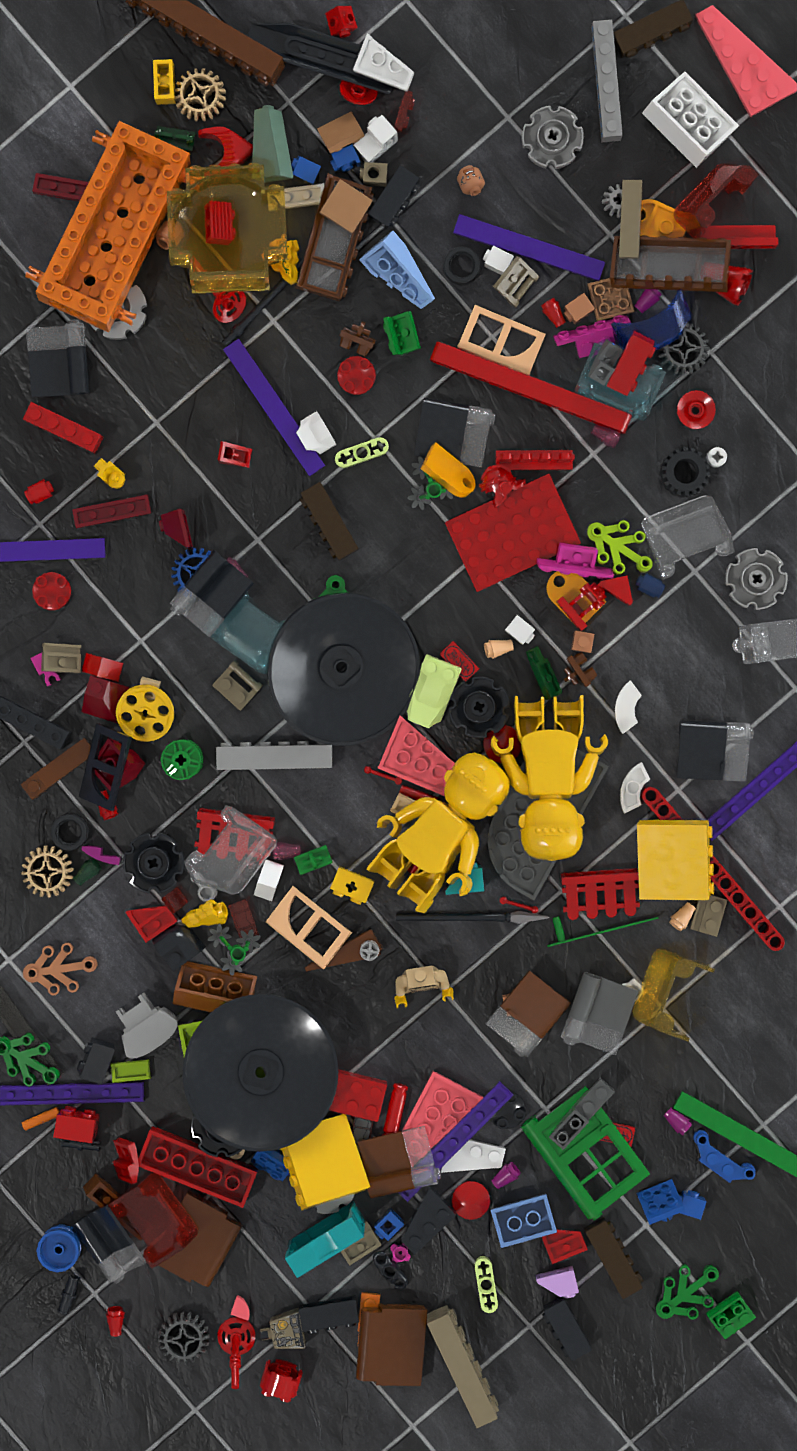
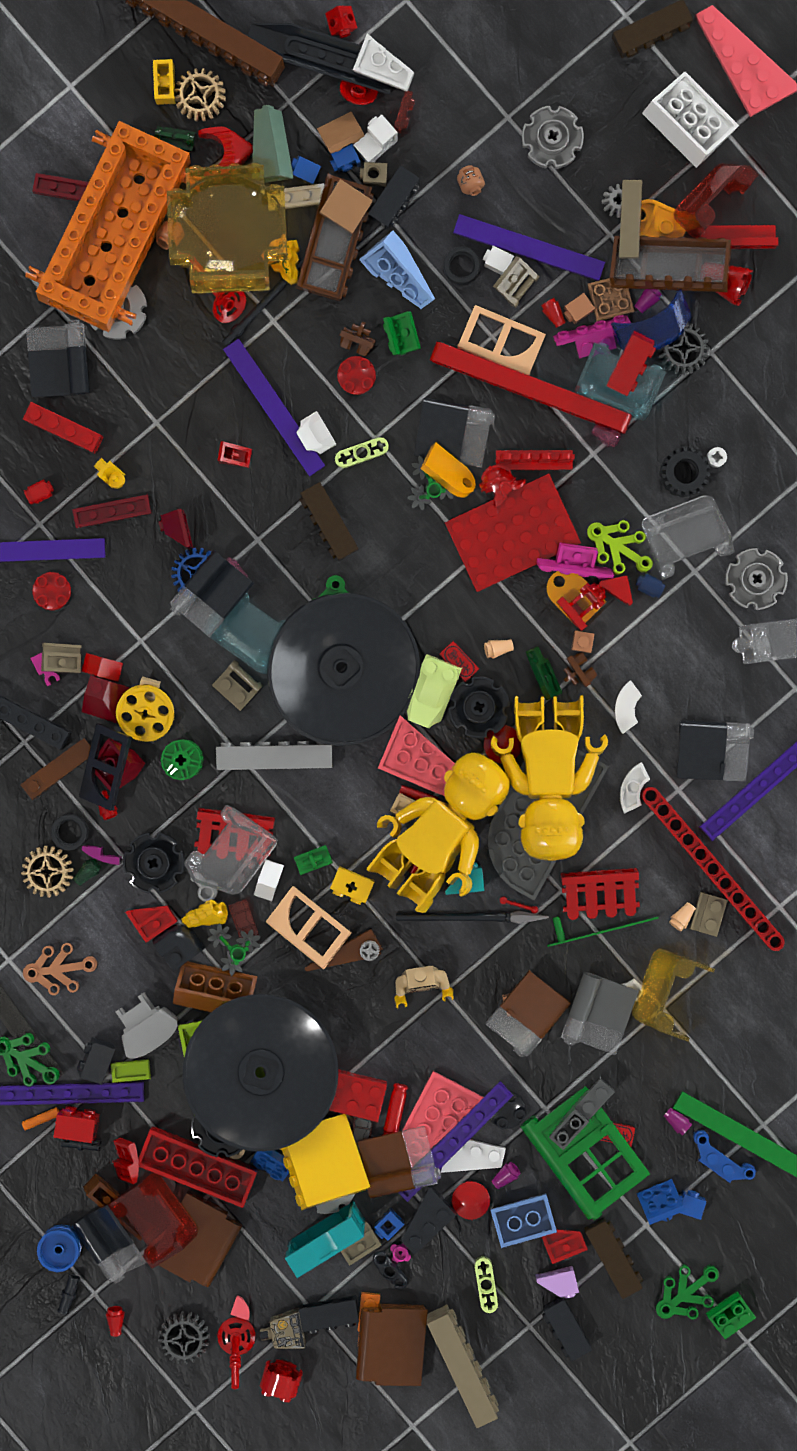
(174, 900): clear red tile -> none
(219, 223): red brick -> none
(285, 851): clear pink cone -> none
(367, 770): red hinge -> none
(520, 630): white brick -> none
(603, 364): dark grey slope -> none
(606, 81): light grey brick -> none
(675, 859): yellow brick -> none
(704, 404): red dish -> none

